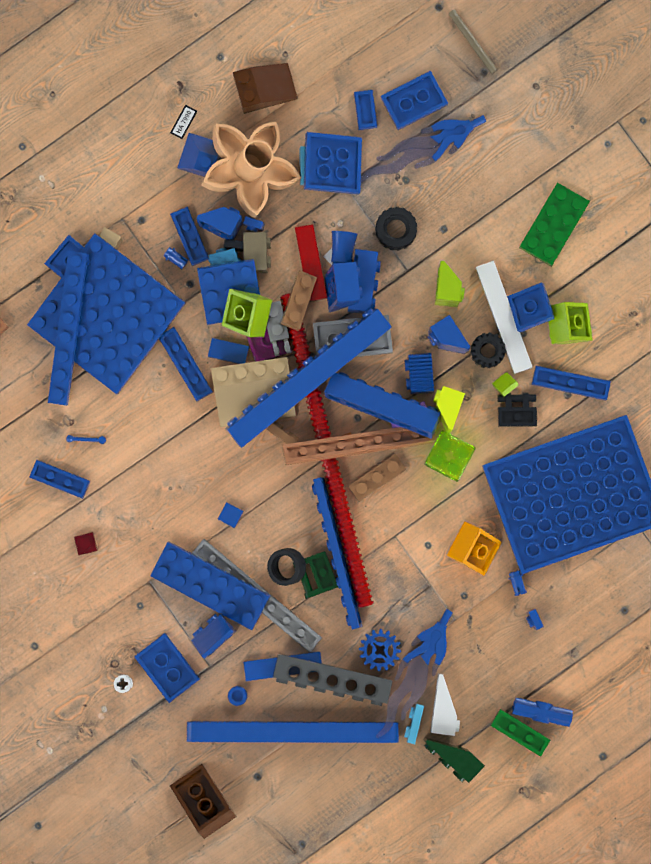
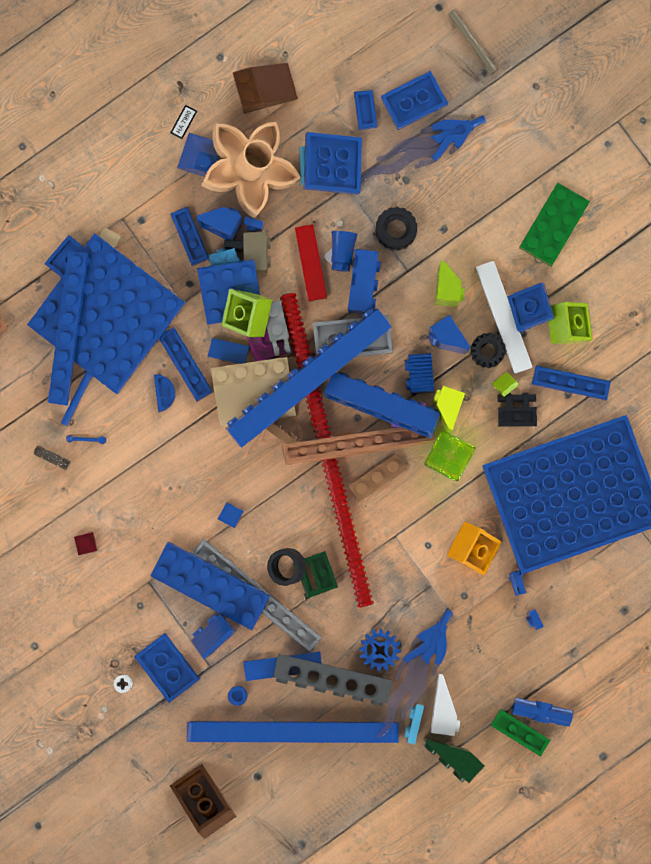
(51, 457): none -> clear smoke axle
(59, 479): blue tile -> none
(76, 399): none -> blue bar
(164, 392): none -> blue tile
(175, 258): blue pin -> none
(298, 300): medium nougat plate -> none
(338, 562): blue plate -> none
(343, 286): blue slope -> none

